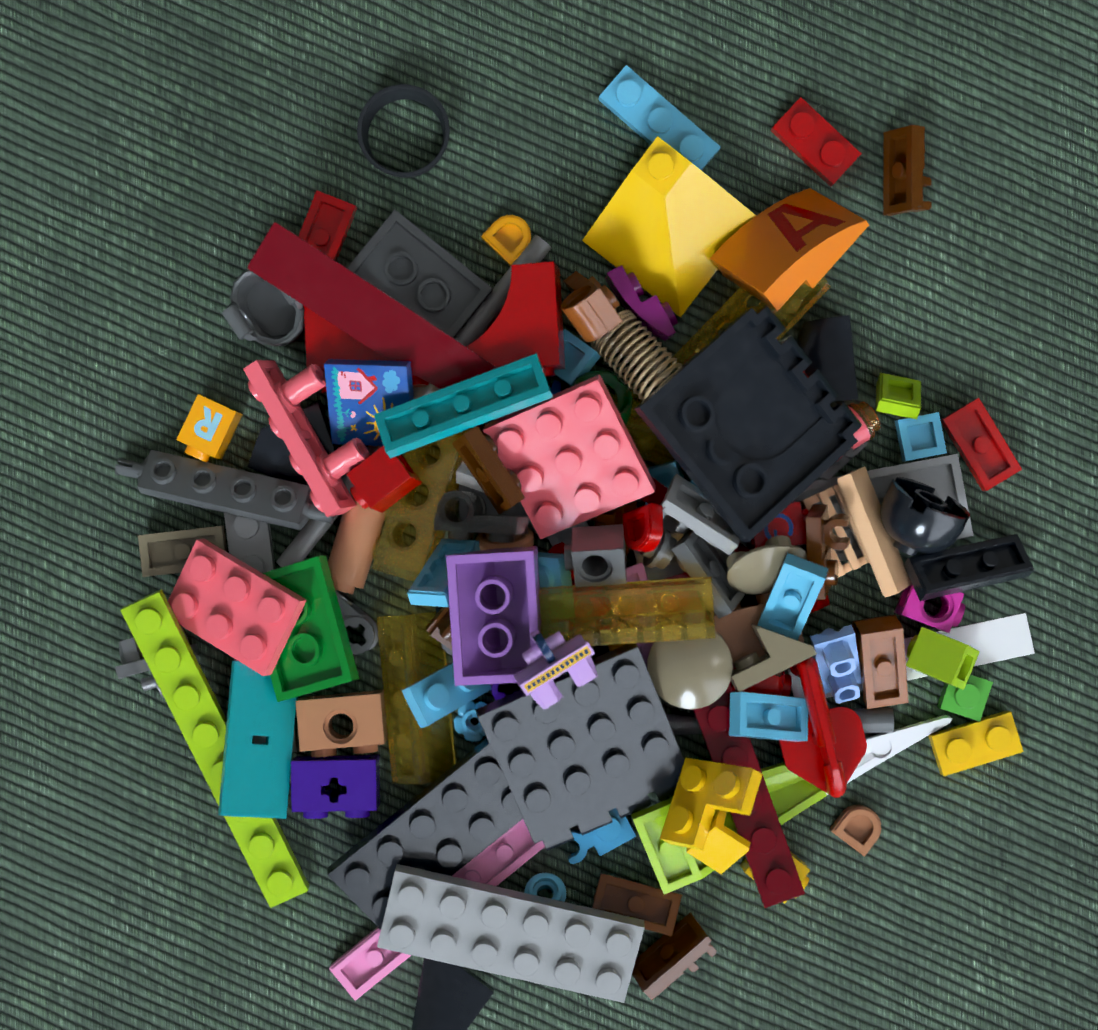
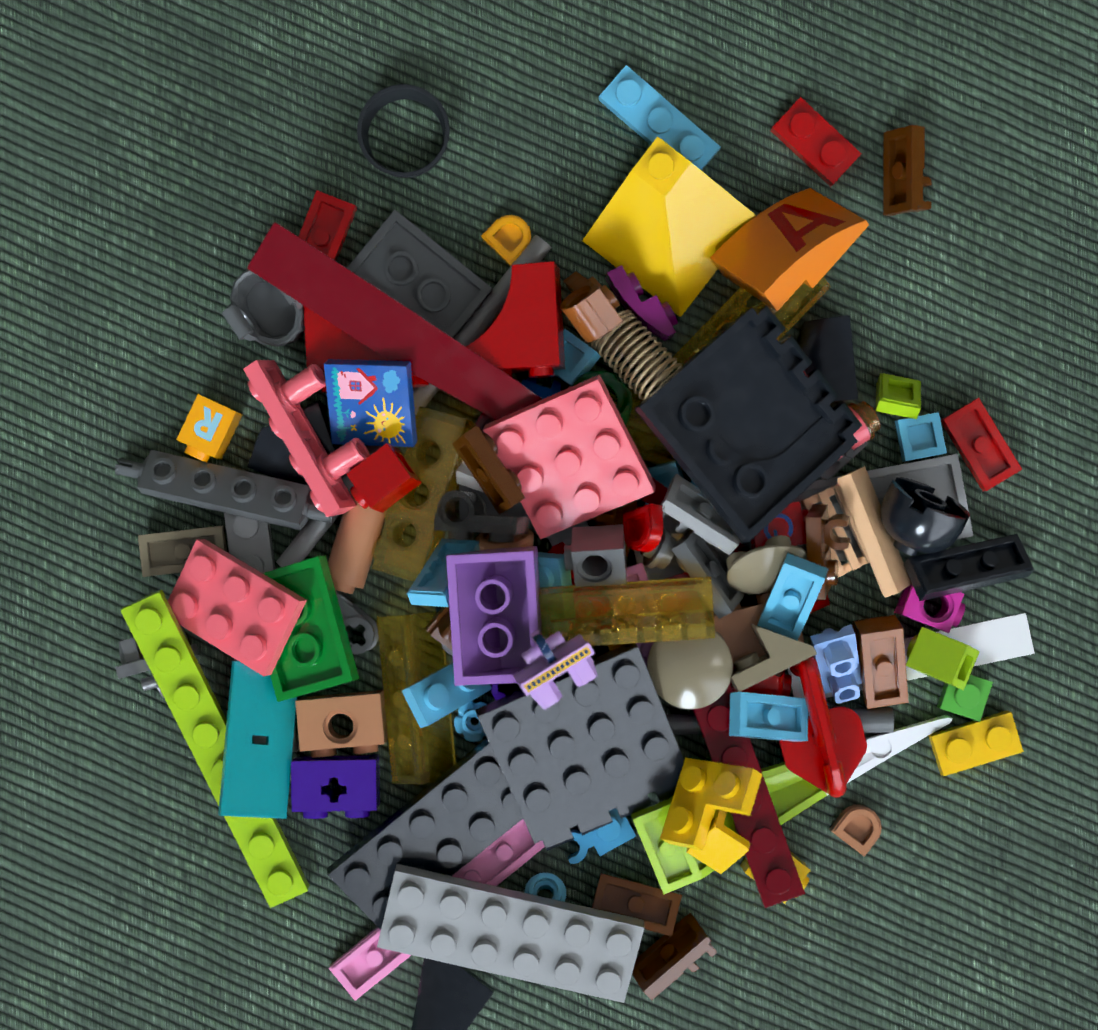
(463, 406): teal plate -> none

